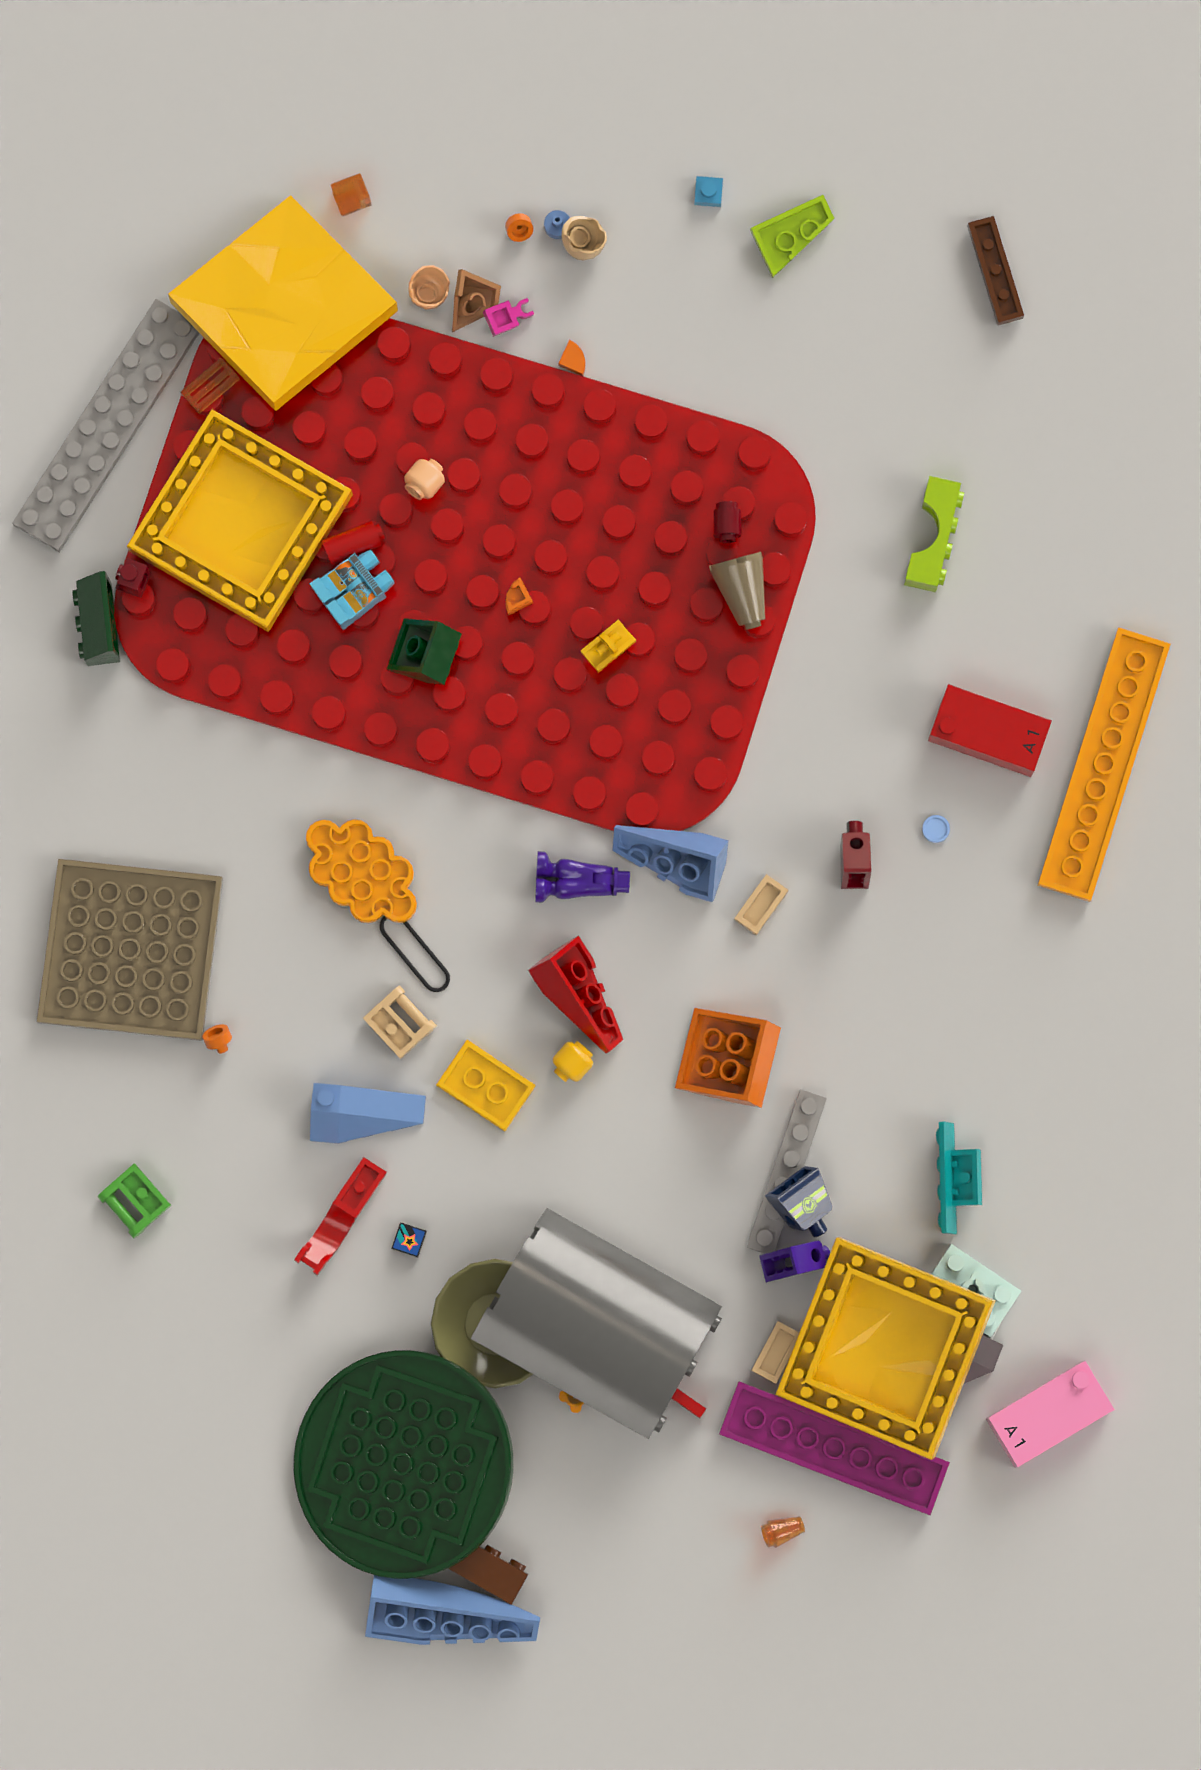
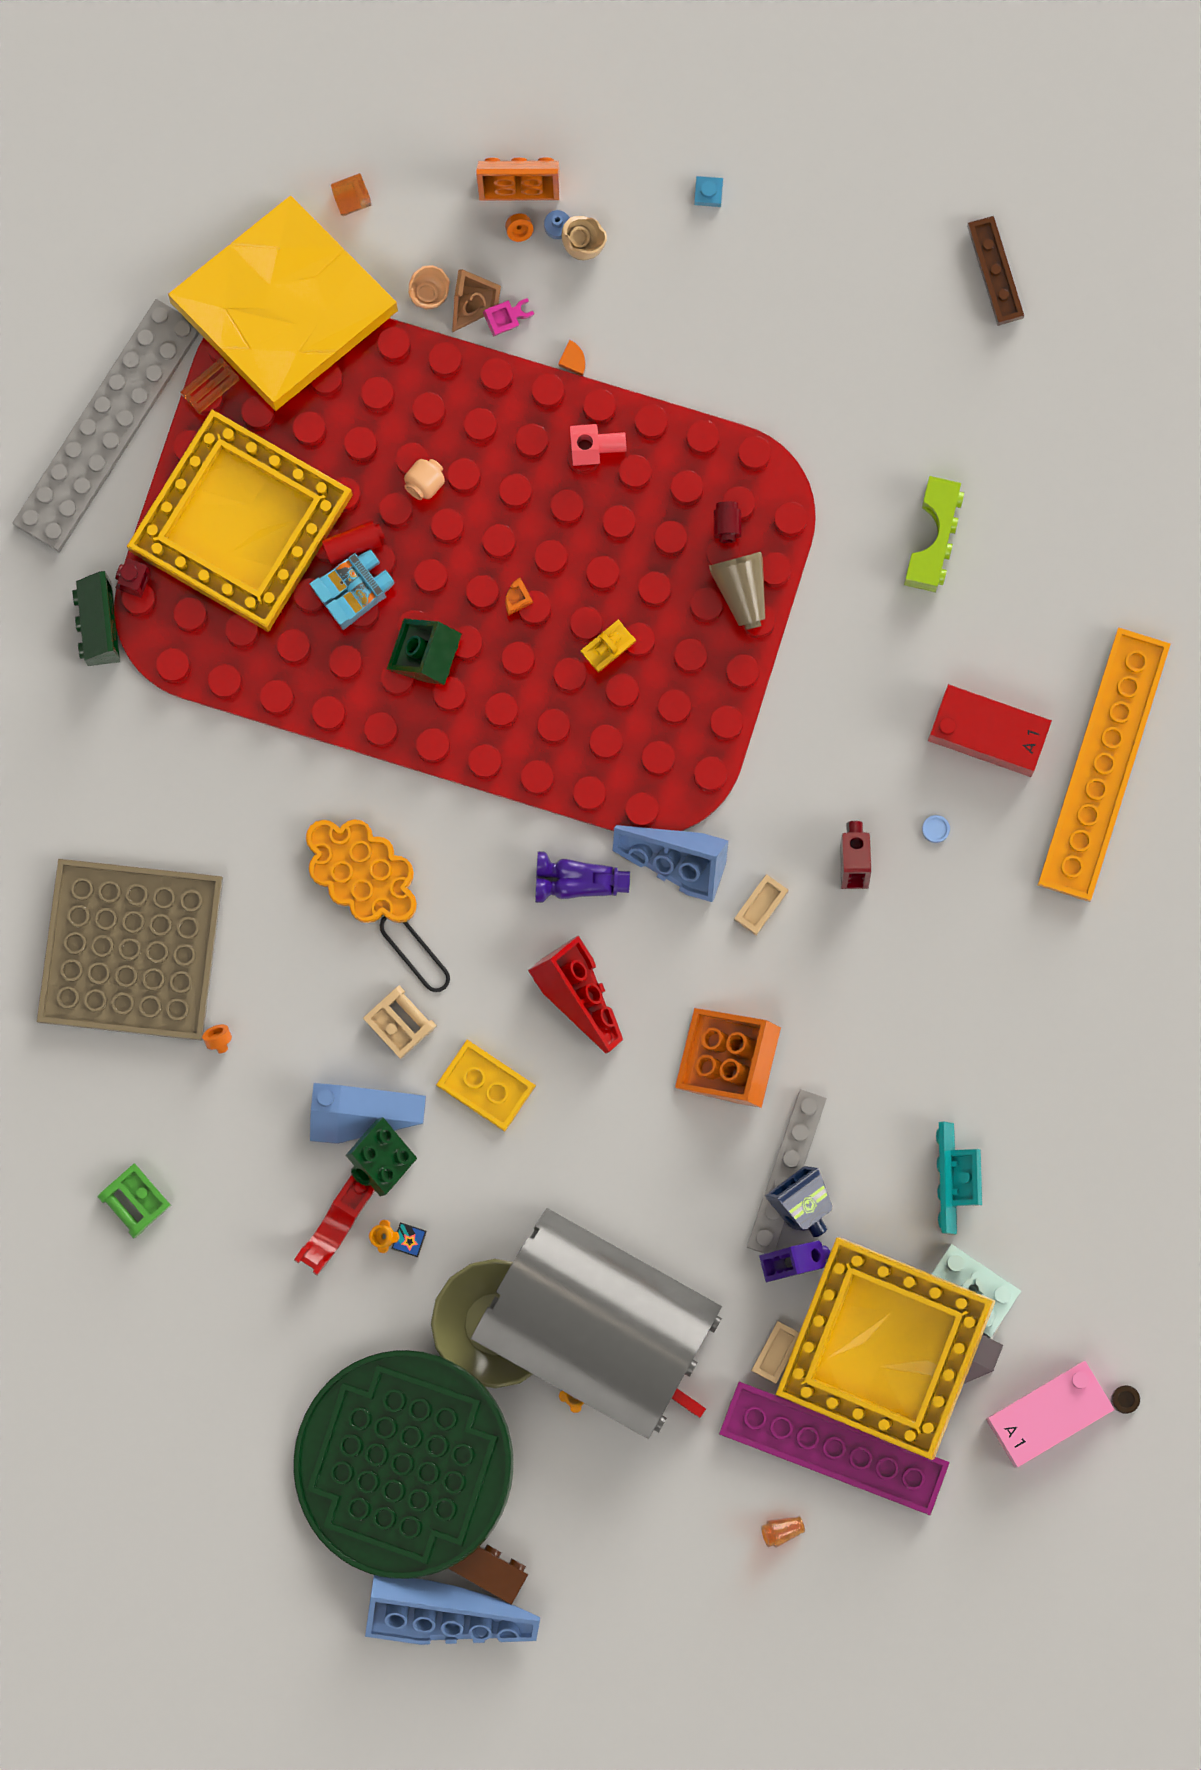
(376, 1236): none -> light orange plate
(380, 1157): none -> dark green plate
(518, 179): none -> orange slope
(572, 1061): yellow head -> none
(600, 444): none -> coral piece
(791, 232): lime wing -> none
(1125, 1399): none -> dark brown tile

